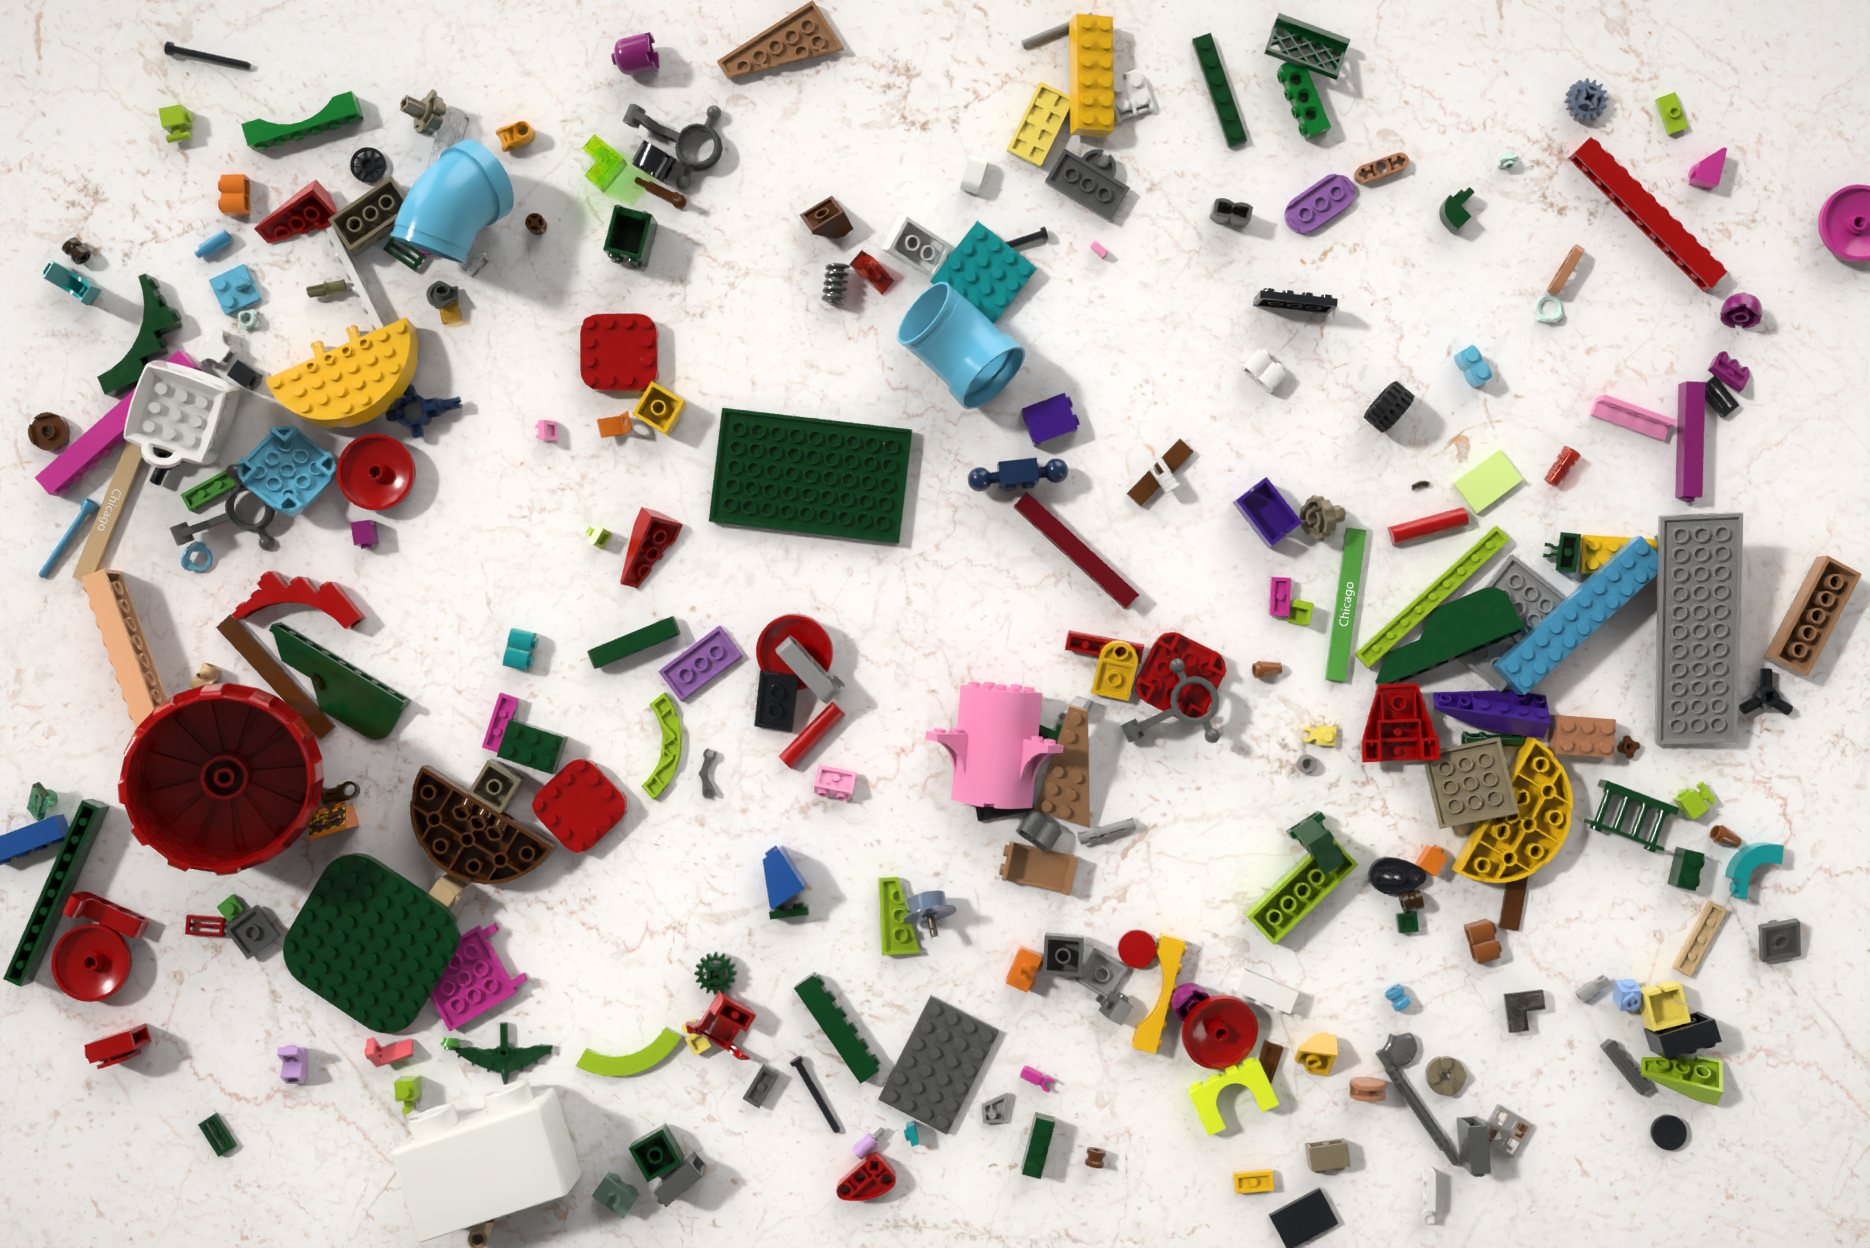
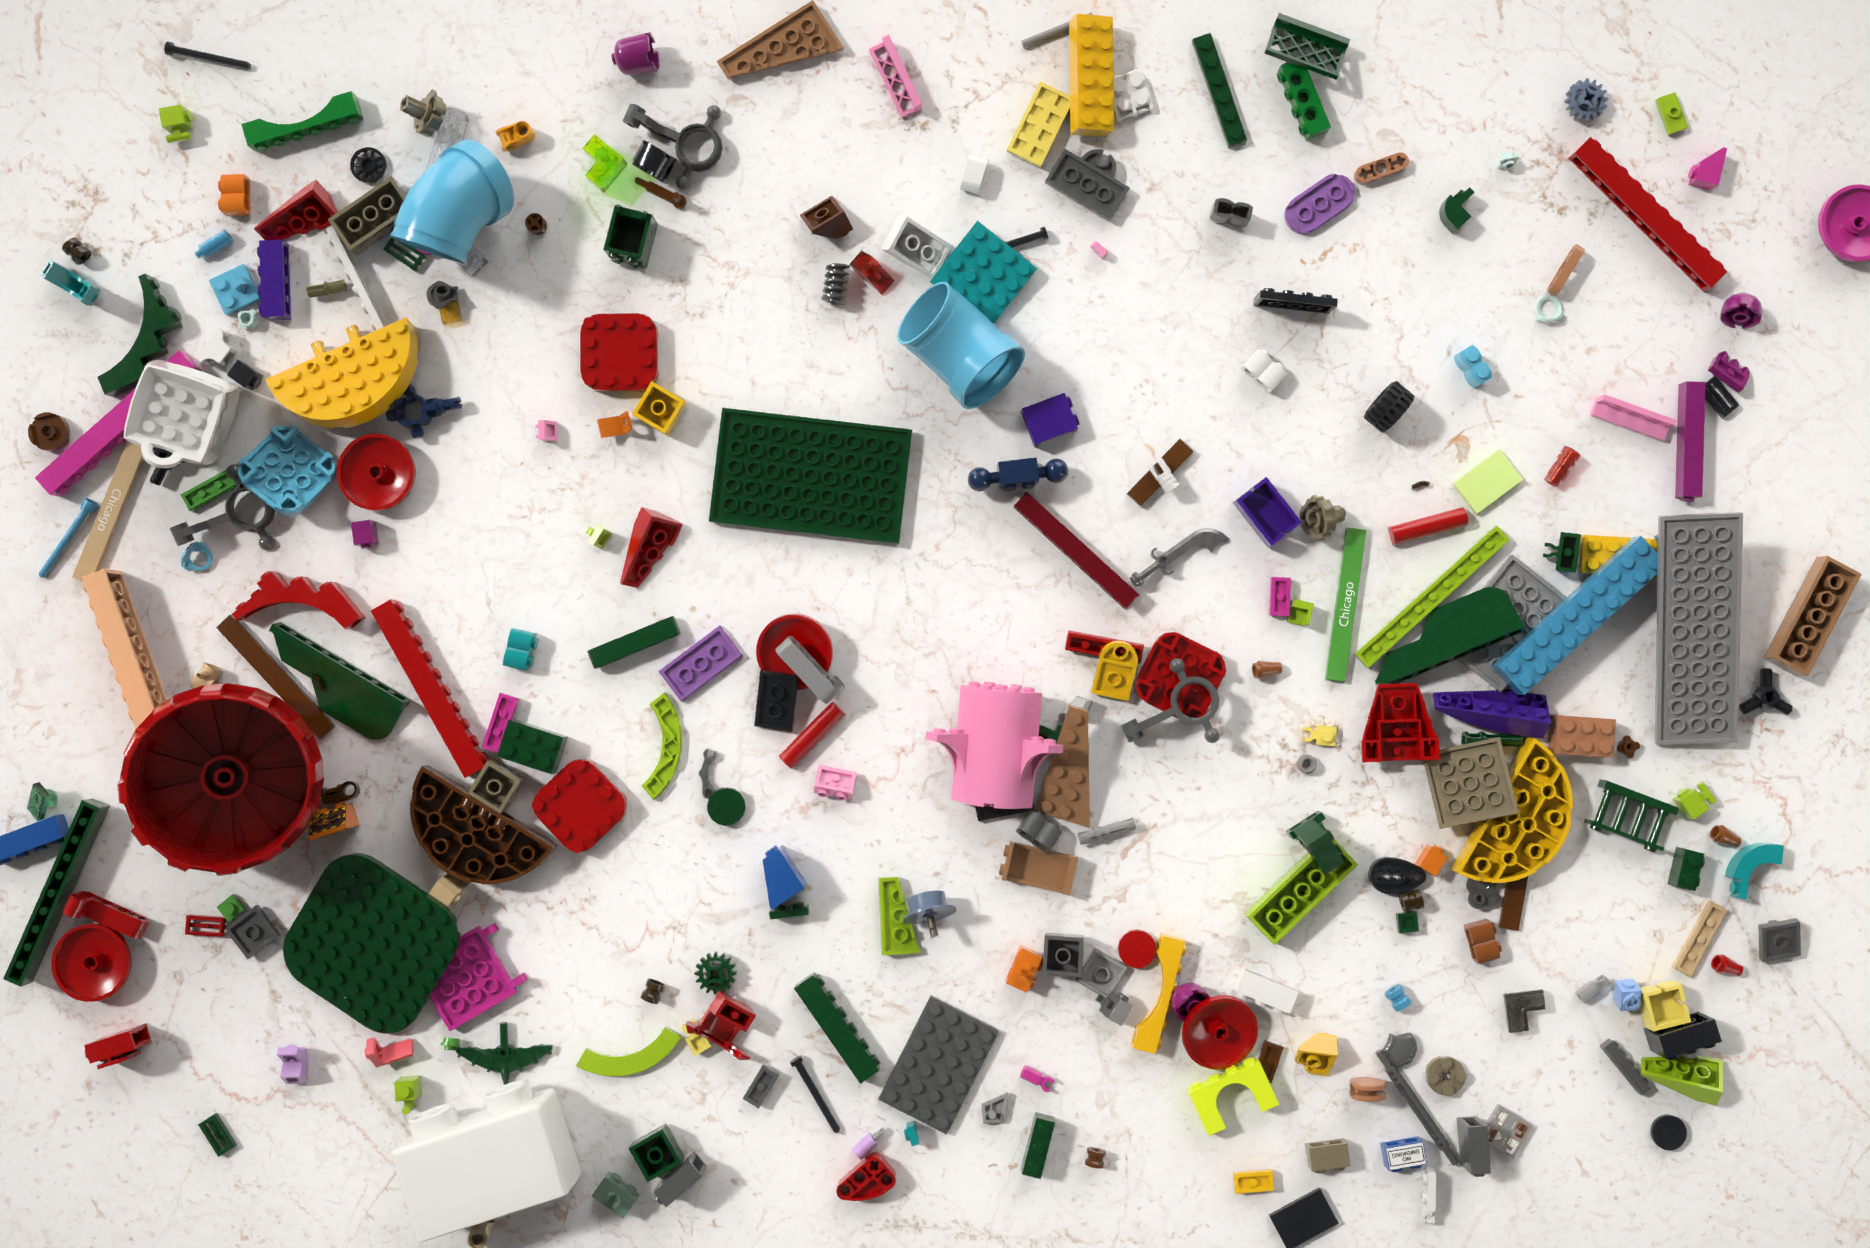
(274, 280): none -> dark purple brick
(430, 688): none -> red brick
(652, 991): none -> dark brown wheel
(726, 806): none -> dark green tile
(903, 76): none -> bright pink fence
(1203, 537): none -> flat silver sword
(1403, 1154): none -> brick
(1485, 891): none -> dark grey plate
(1725, 965): none -> red cone

